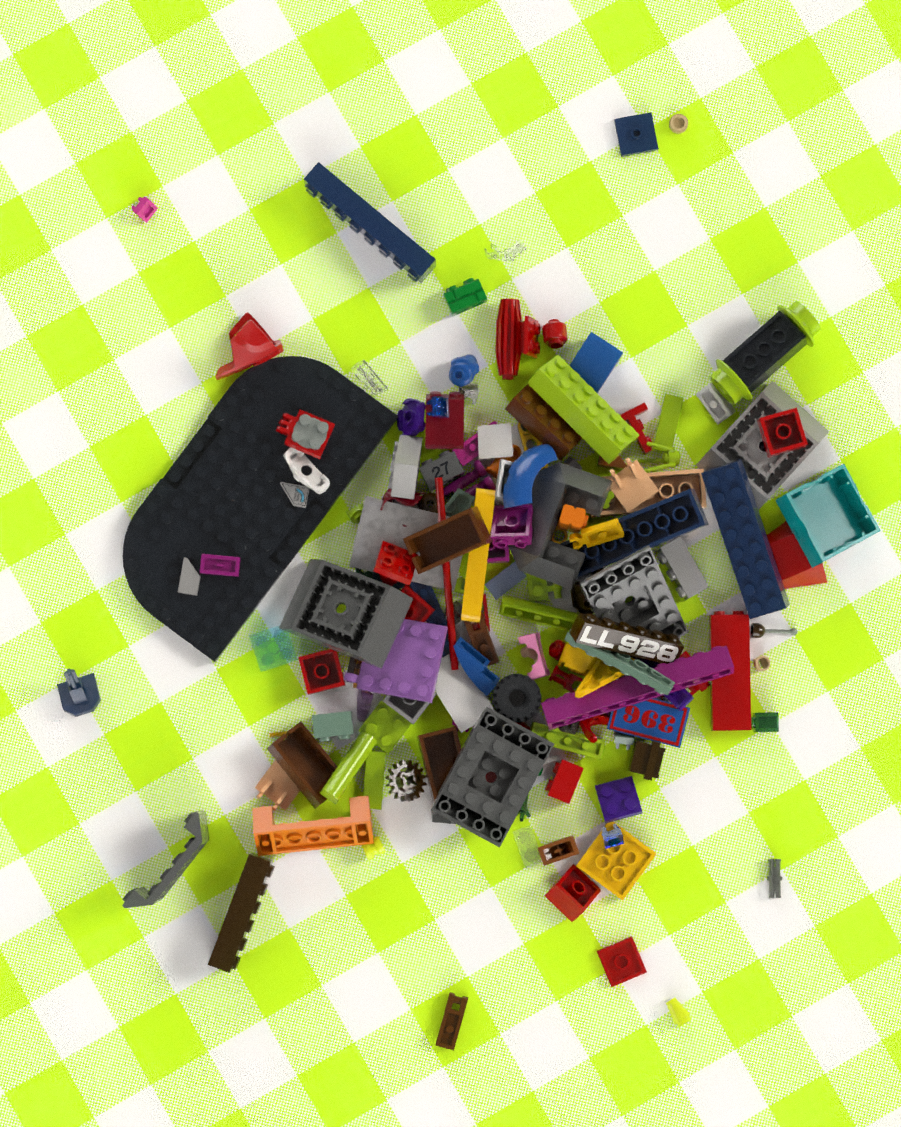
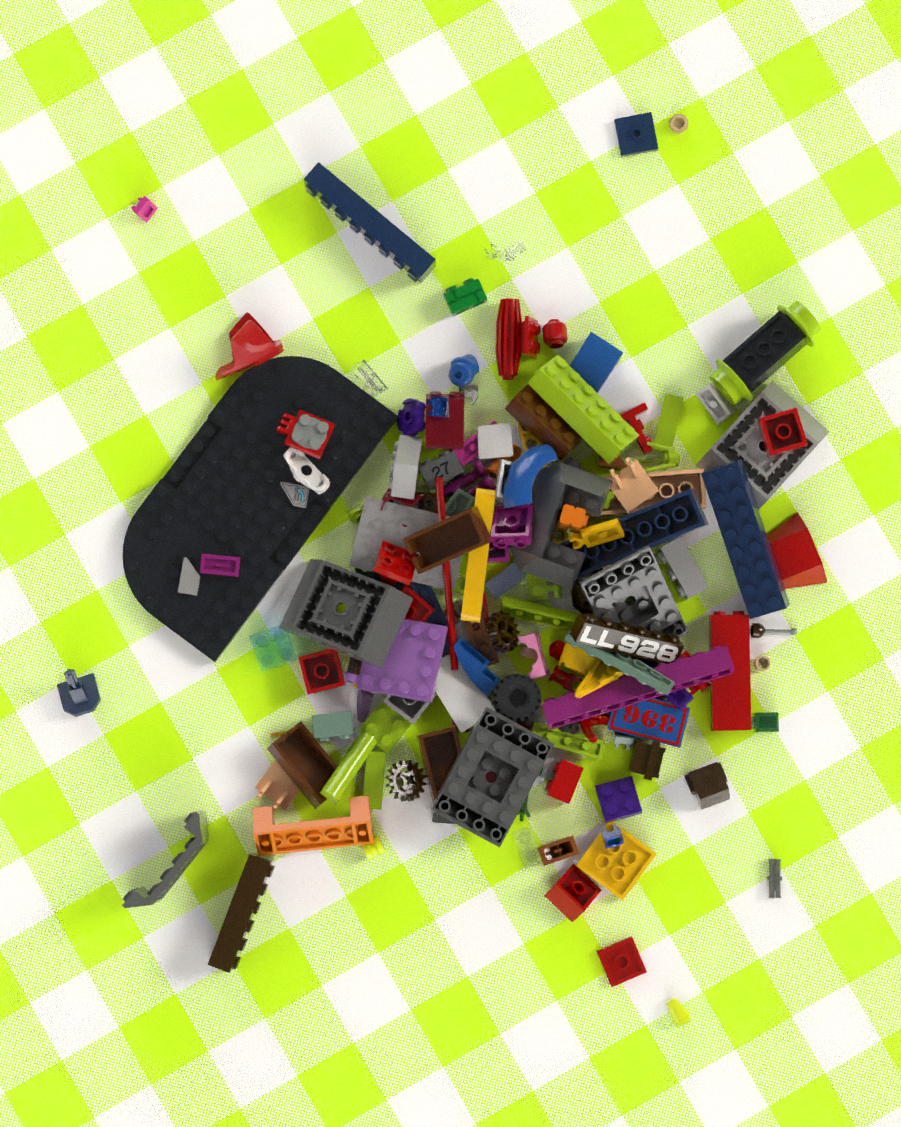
(451, 1022): reddish brown plate -> none
(502, 631): none -> dark brown gear
(708, 785): none -> dark brown plate
(827, 515): teal tile -> none

